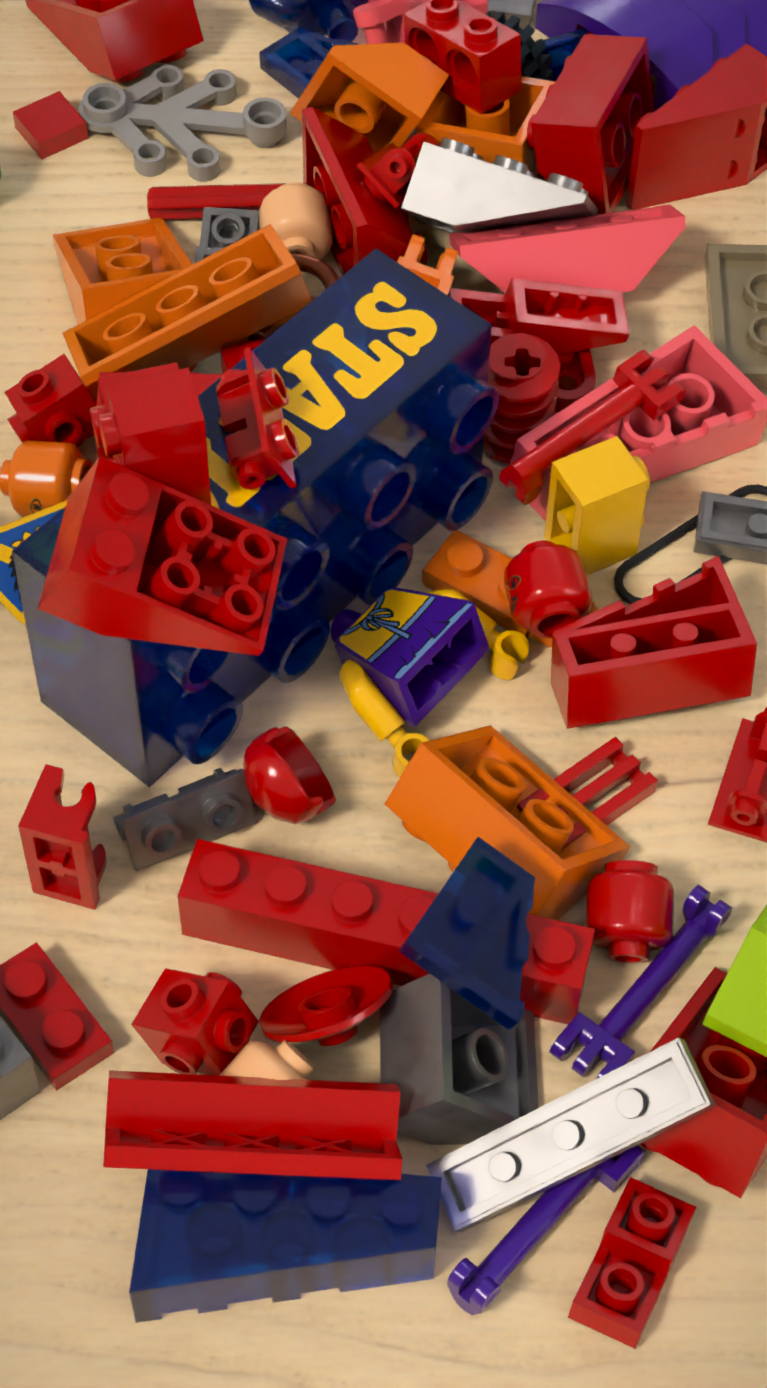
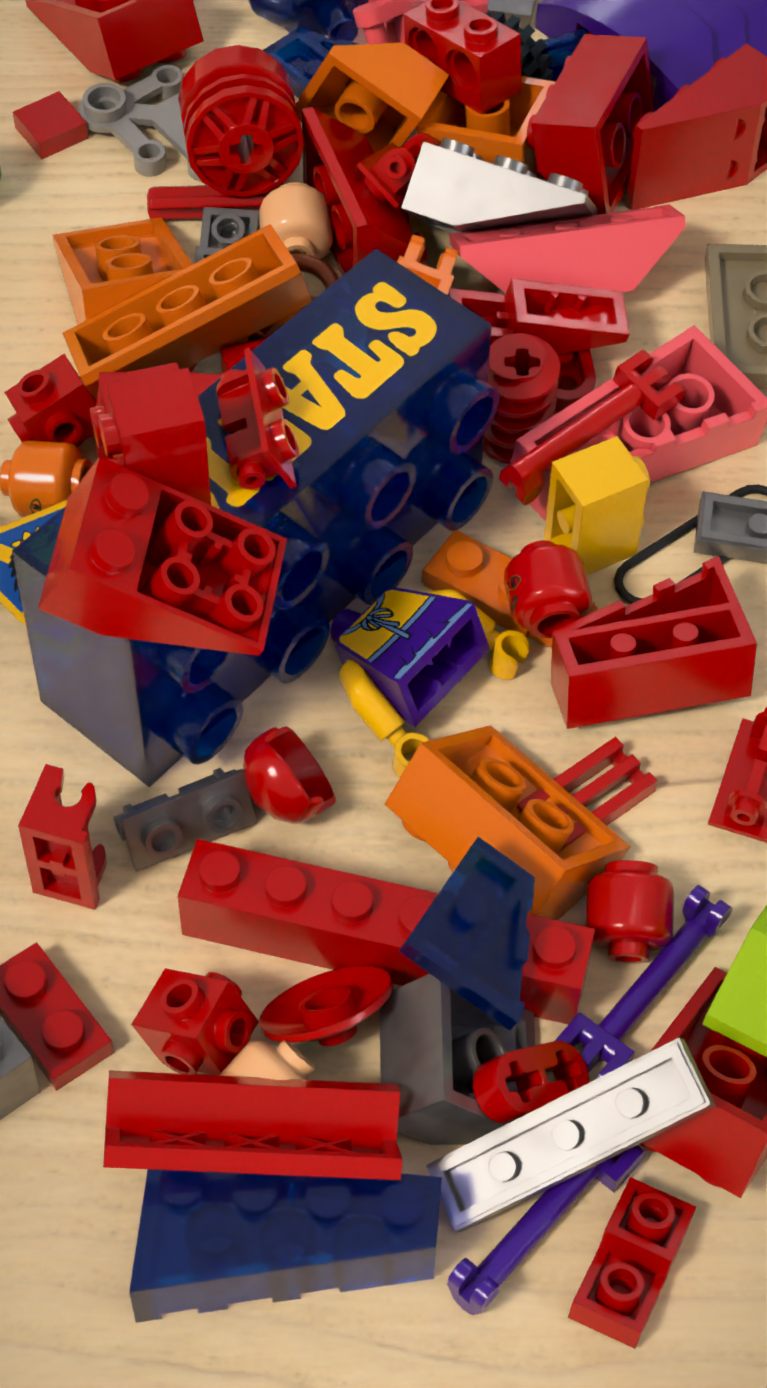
(240, 121): none -> red wheel
(528, 1070): none -> red beam

